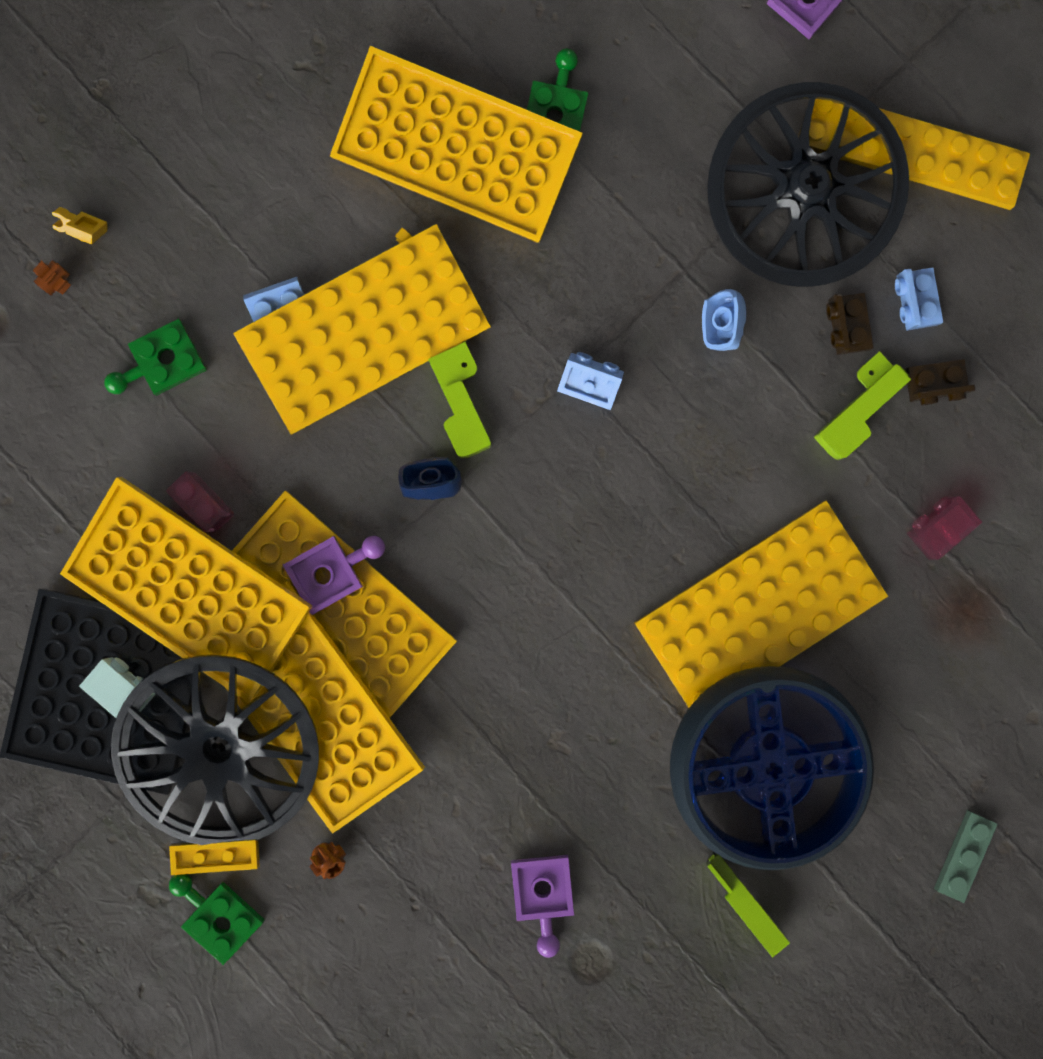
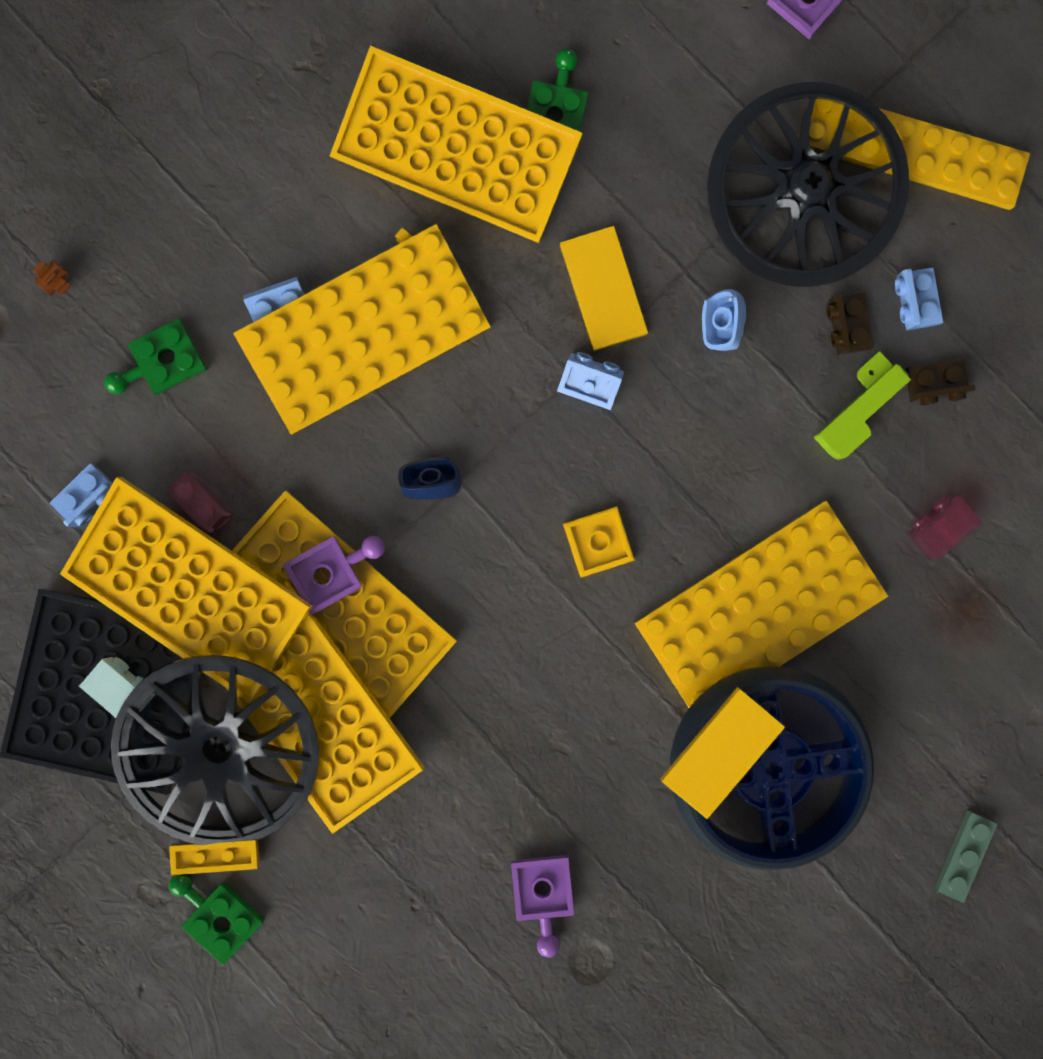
(81, 226): yellow plate -> none
(82, 496): none -> light blue bracket
(327, 860): dark orange gear -> none
(465, 426): lime piece -> none
(598, 542): none -> yellow tile
(603, 288): none -> yellow tile
(722, 753): none -> yellow tile
(747, 907): lime piece -> none

